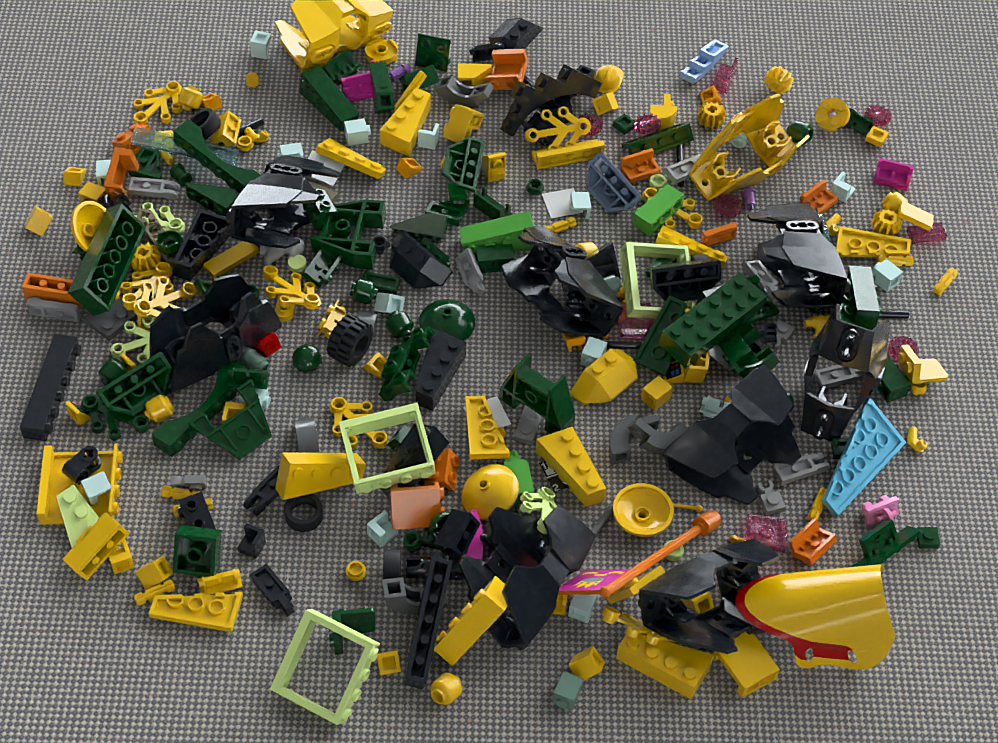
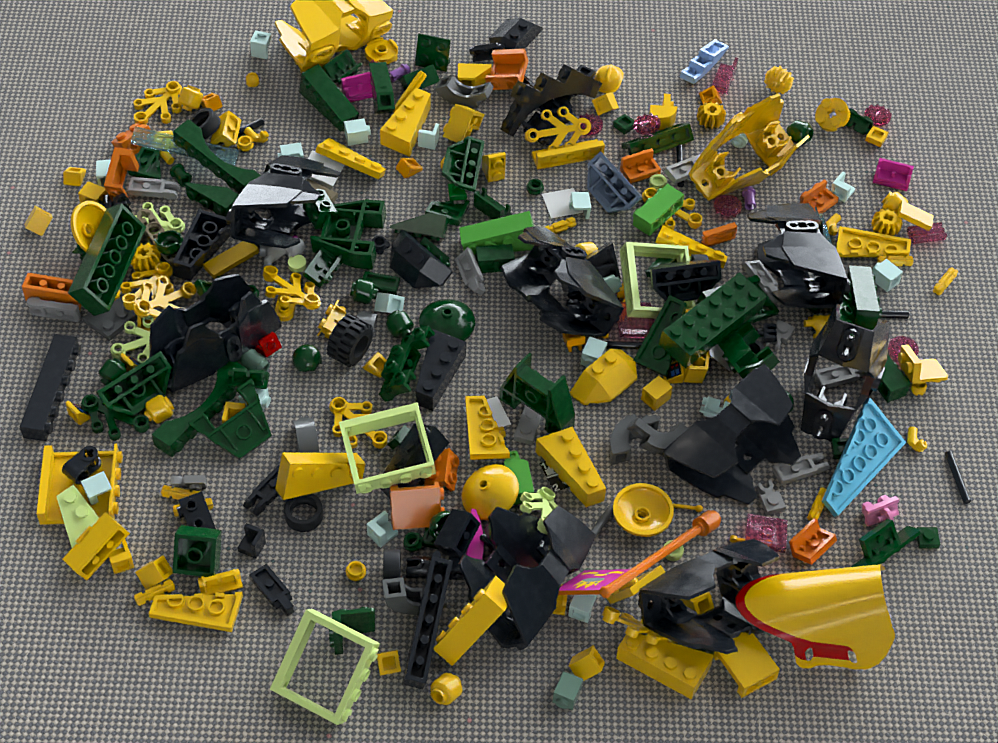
(957, 477): none -> black bar

